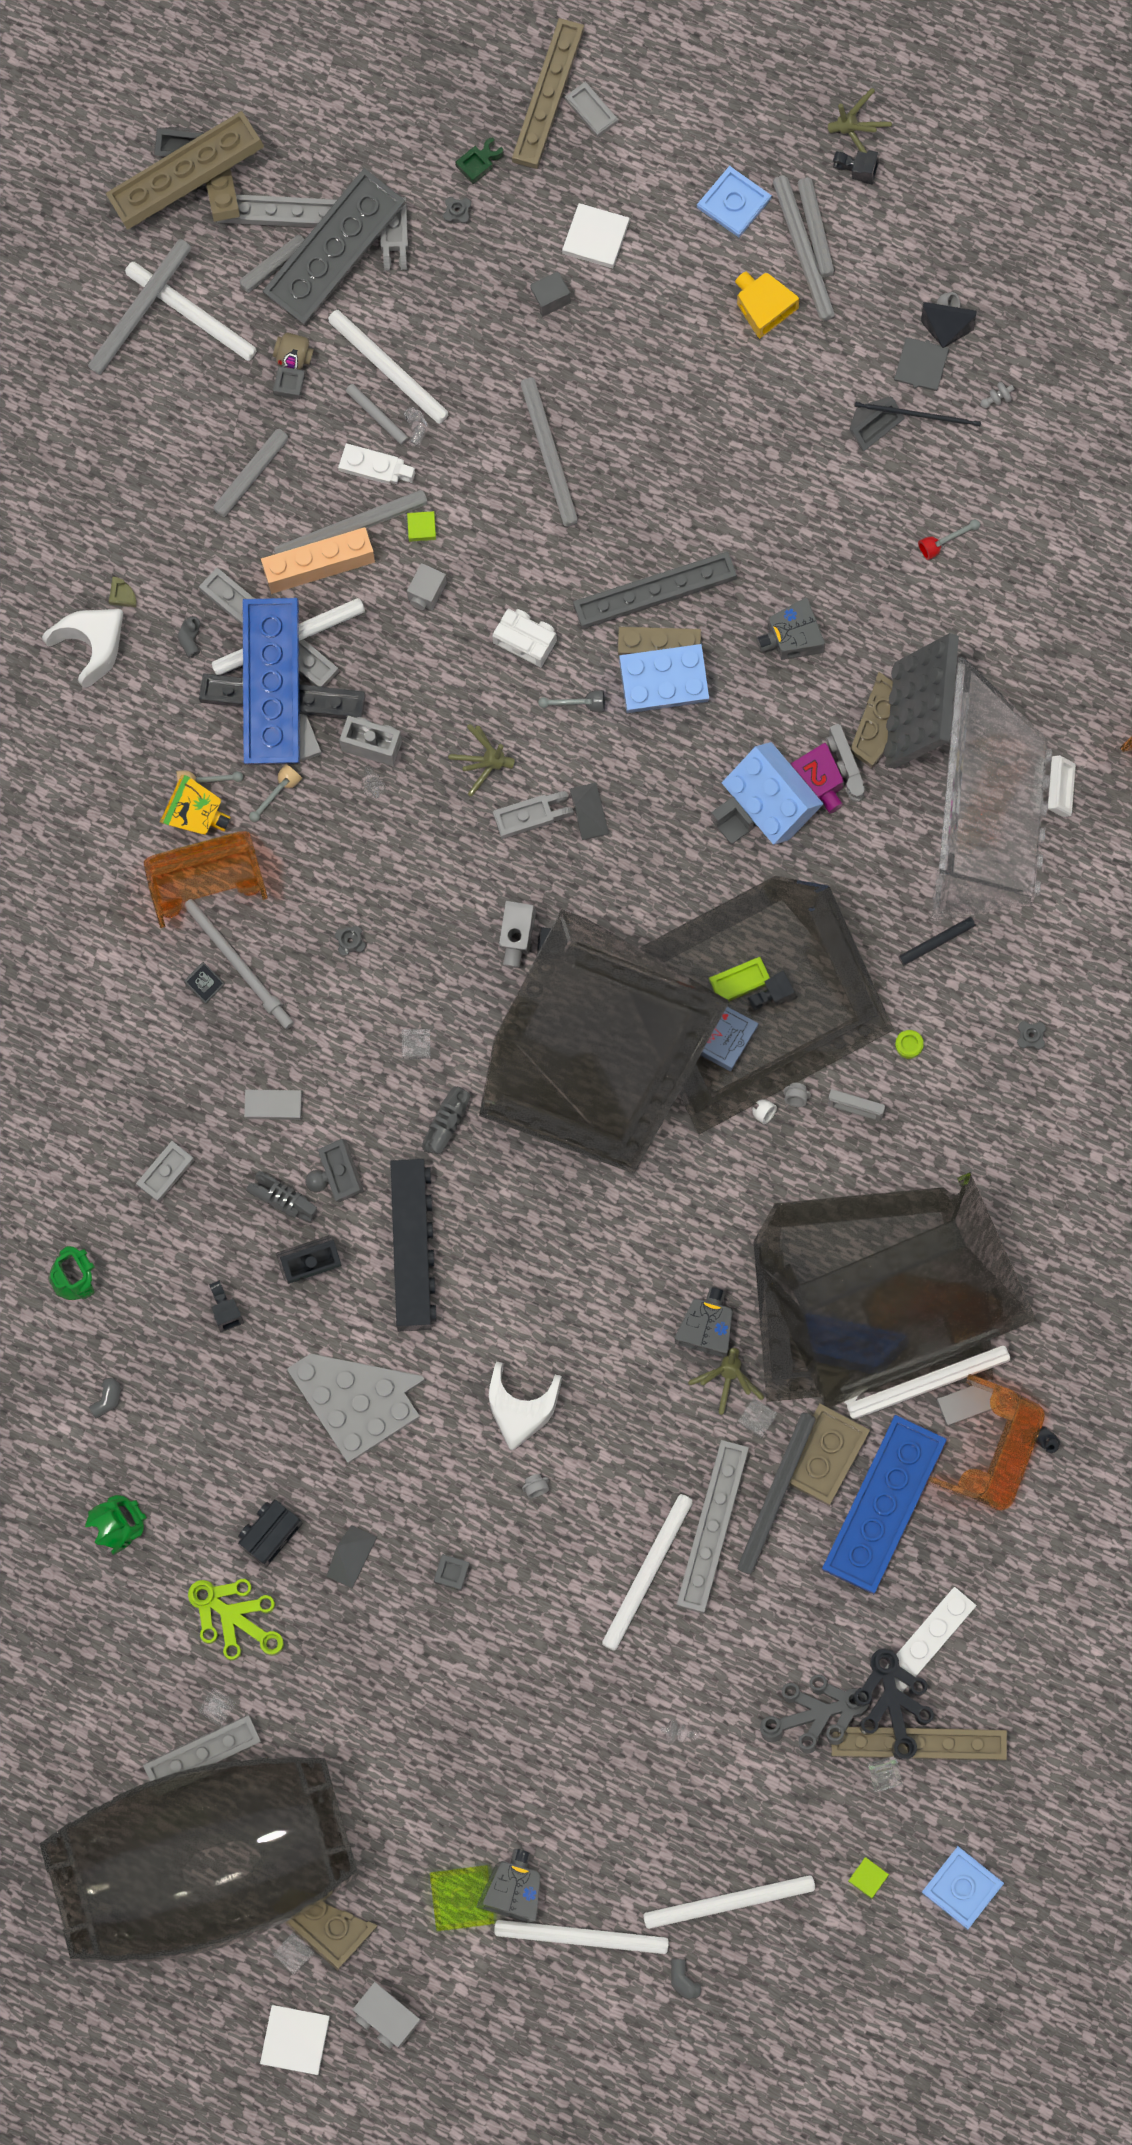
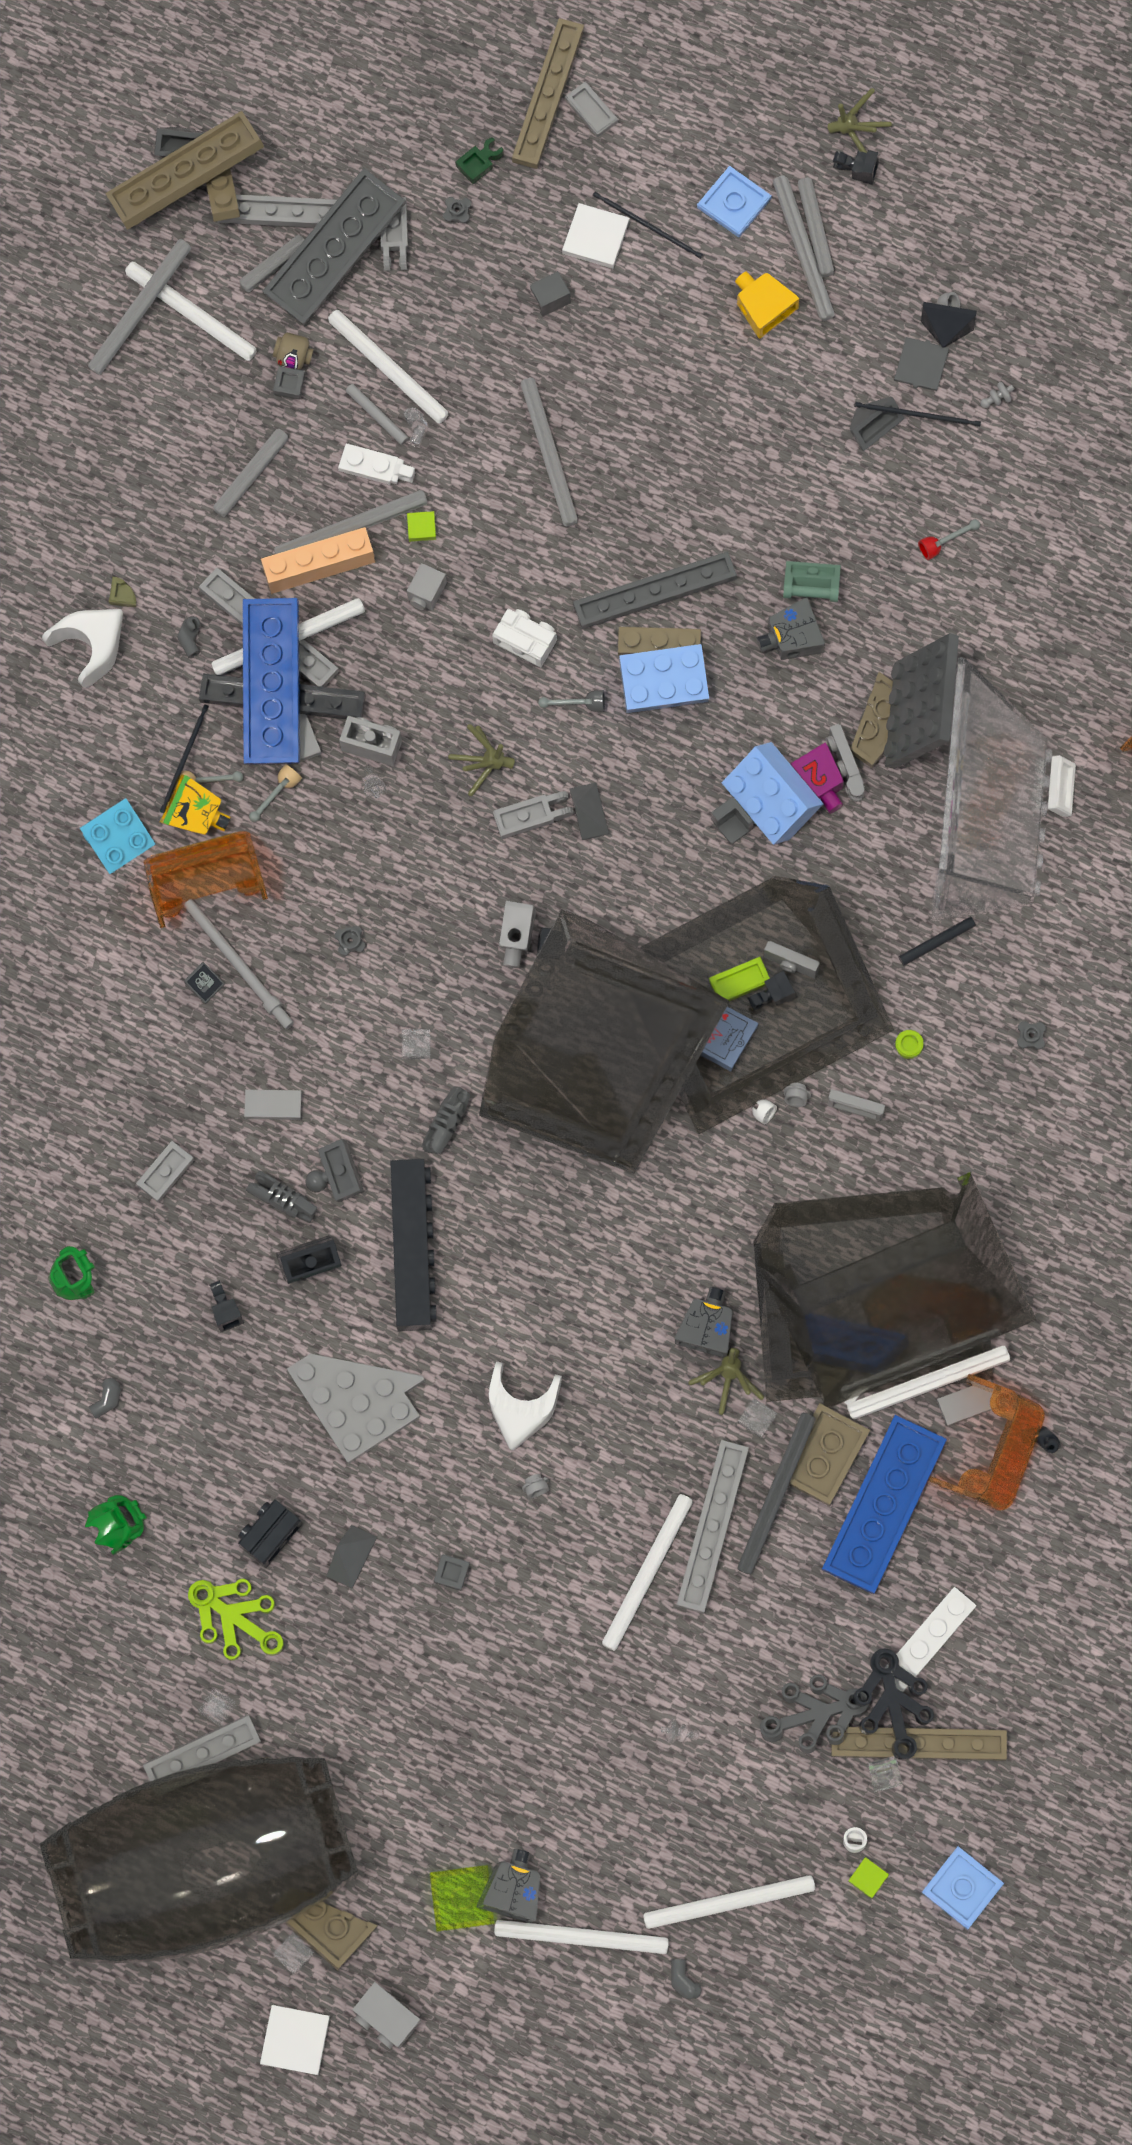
(117, 836): none -> medium azure hinge
(184, 758): none -> black piece
(647, 224): none -> black piece
(791, 960): none -> light grey plate
(812, 580): none -> sand green plate
(856, 1835): none -> white hinge

